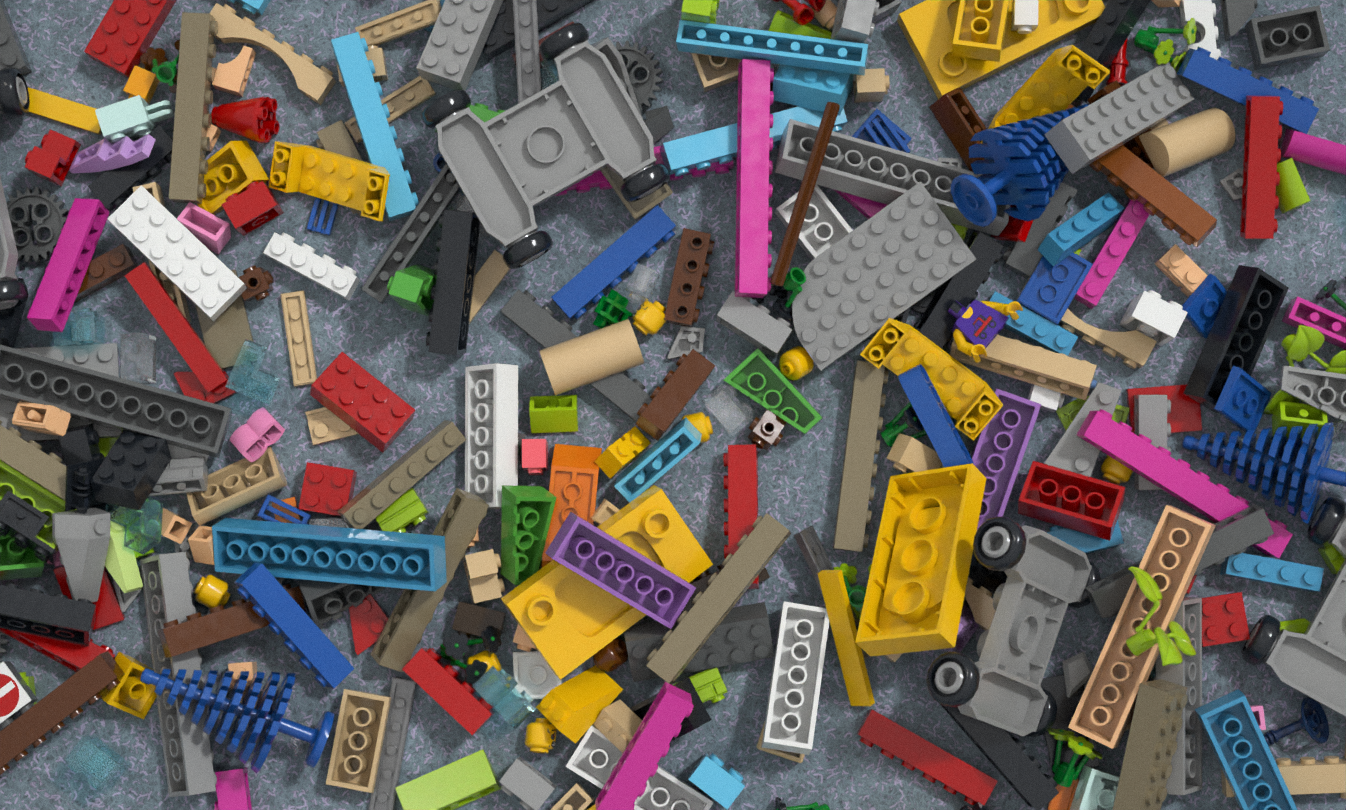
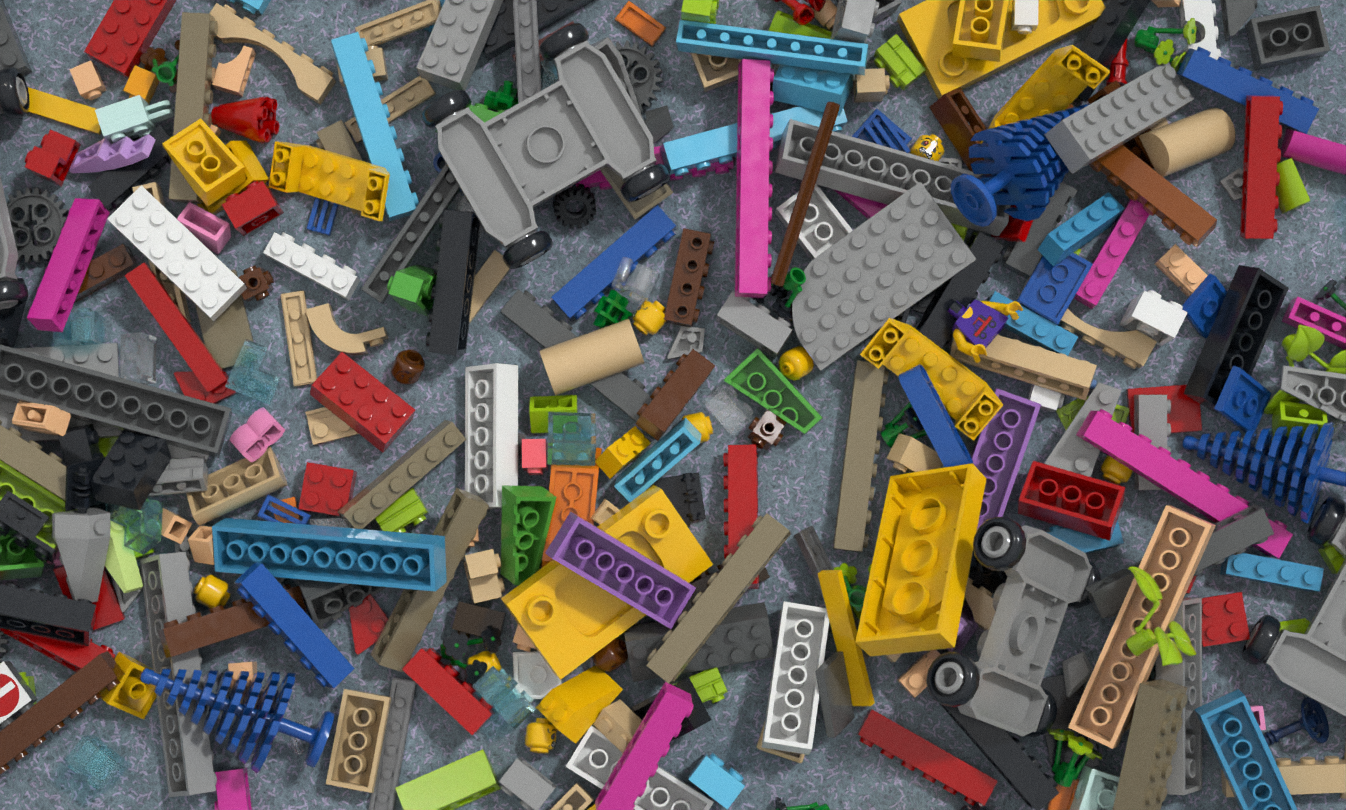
(88, 80): none -> light nougat brick
(205, 162): none -> yellow slope
(325, 327): none -> tan arch
(408, 367): none -> reddish brown head
(503, 99): none -> green piece
(571, 438): none -> clear light blue brick
(579, 217): none -> black tyre
(620, 280): none -> clear arm
(640, 23): none -> orange tile
(685, 495): none -> black hinge
(835, 694): none -> dark grey tile
(899, 63): none -> lime brick
(915, 678): none -> light nougat brick
(928, 147): none -> yellow head

